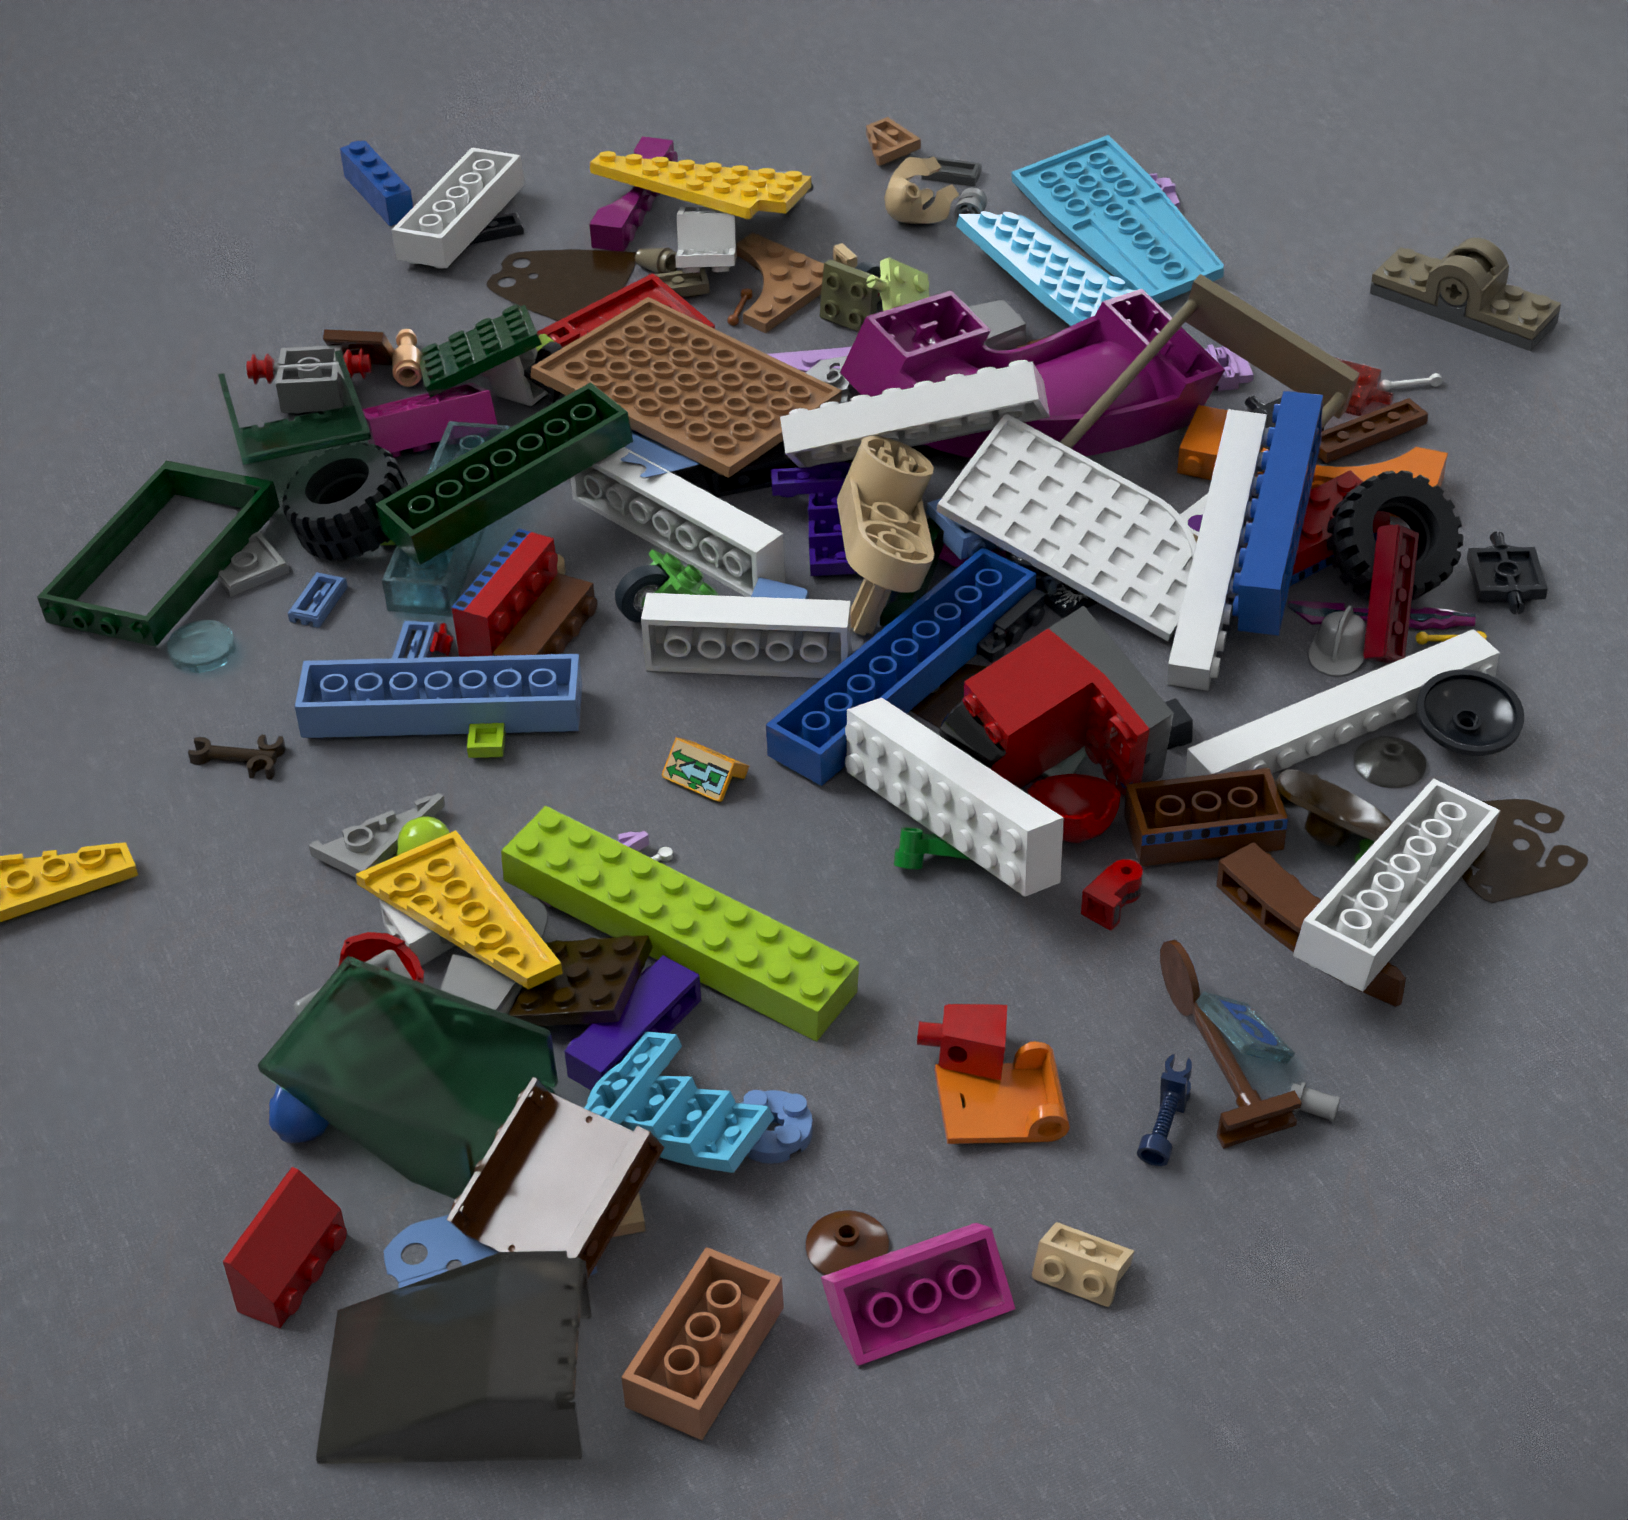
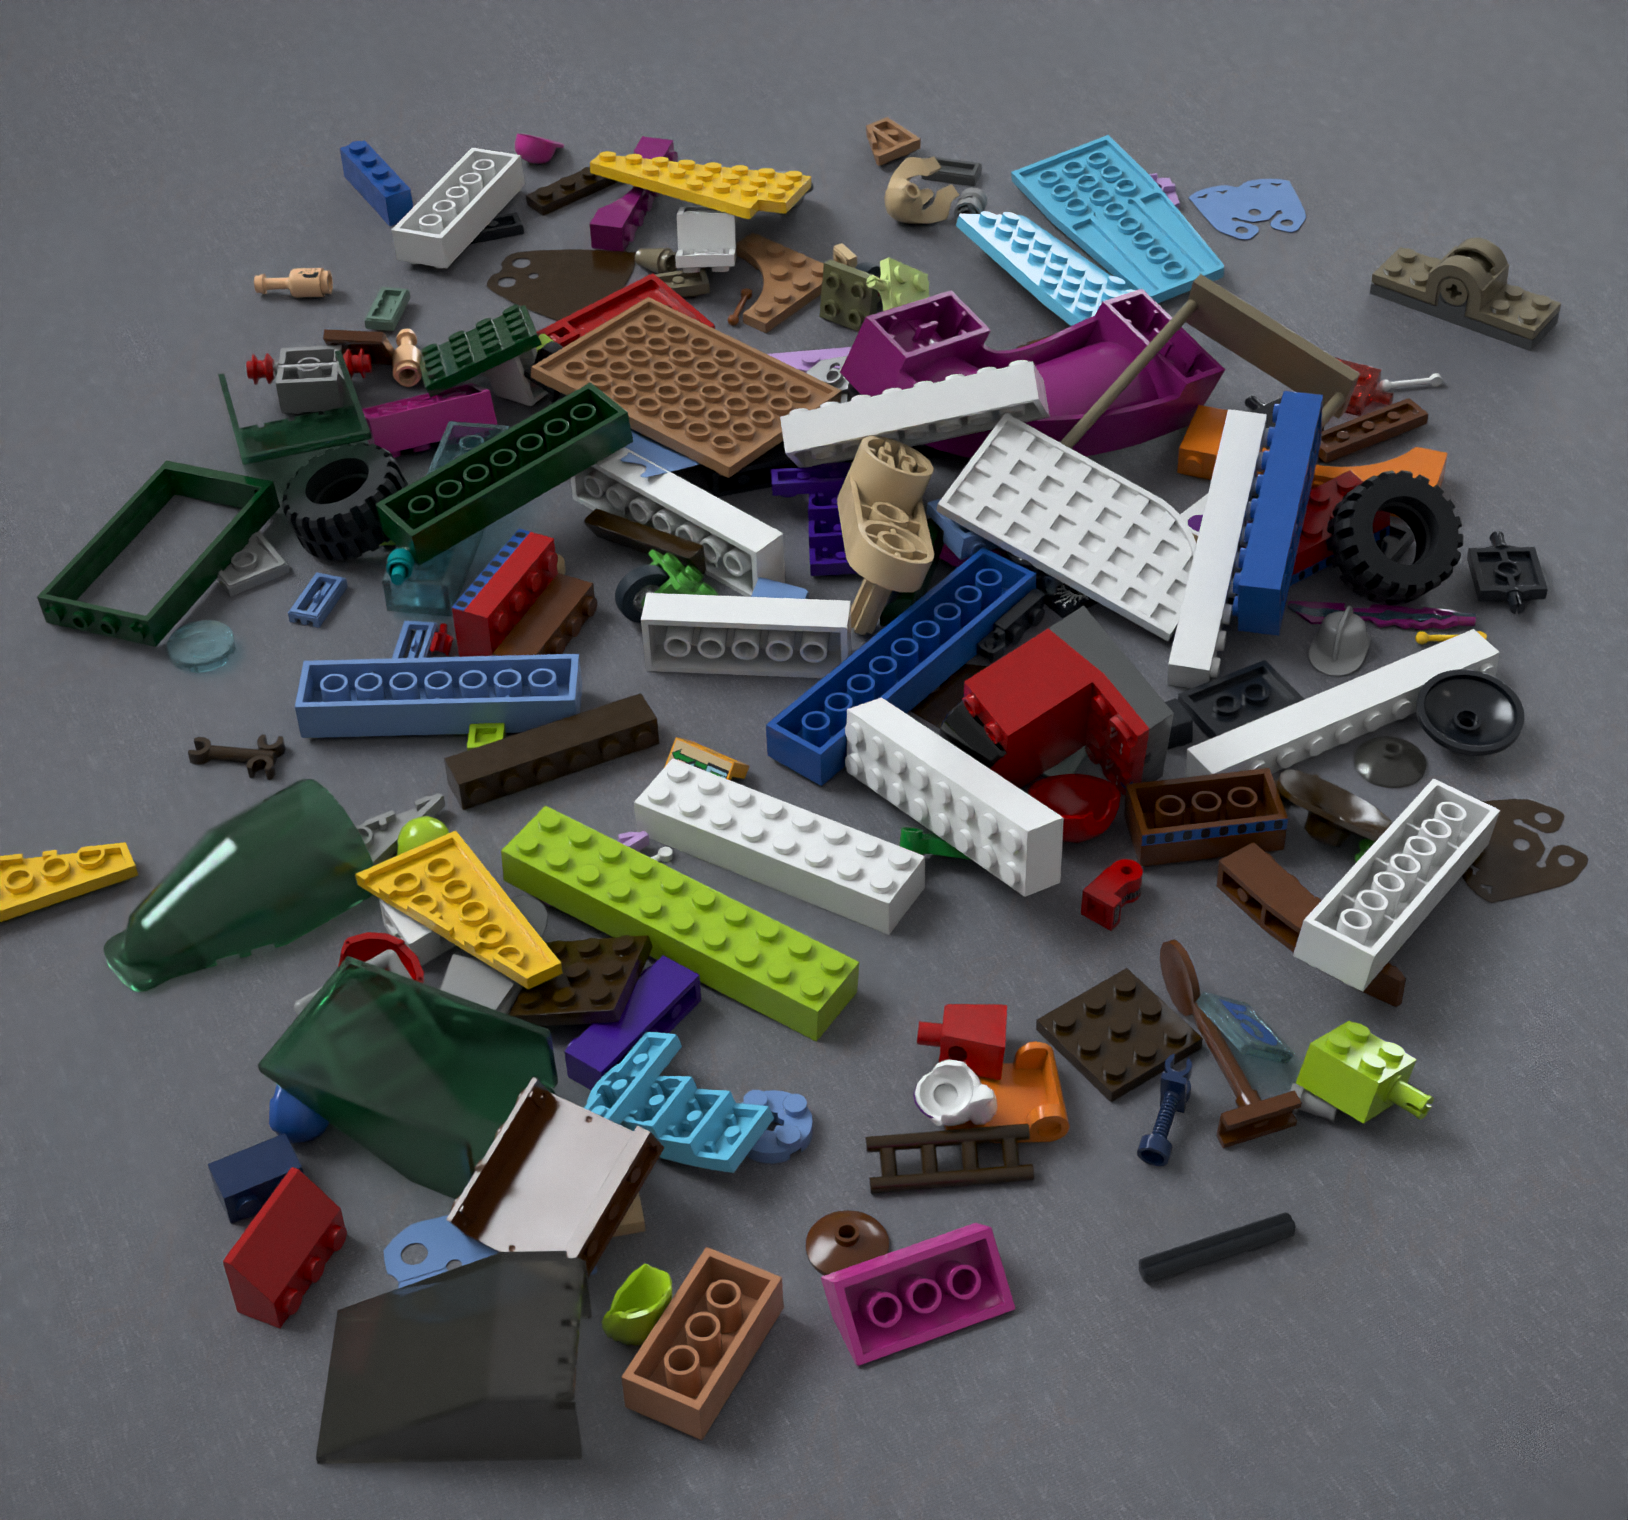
(245, 887): none -> clear green windscreen
(251, 1176): none -> dark blue piece
(301, 282): none -> light nougat piece
(387, 308): none -> sand green plate
(400, 565): none -> teal cylinder
(535, 149): none -> dark pink cap
(551, 751): none -> dark brown brick
(566, 191): none -> dark brown plate
(638, 1305): none -> lime hair
(645, 538): none -> dark brown slope
(781, 845): none -> white brick
(931, 1177): none -> dark brown bar
(954, 1095): none -> white hair
(1006, 325): light grey torso -> none
(1081, 1263): tan bracket -> none
(1118, 1034): none -> dark brown plate
(1216, 1247): none -> black axle
(1236, 368): lavender piece -> none
(1237, 202): none -> medium blue piece
(1238, 698): none -> black plate
(1361, 1074): none -> lime brick
(1391, 594): dark red slope -> none

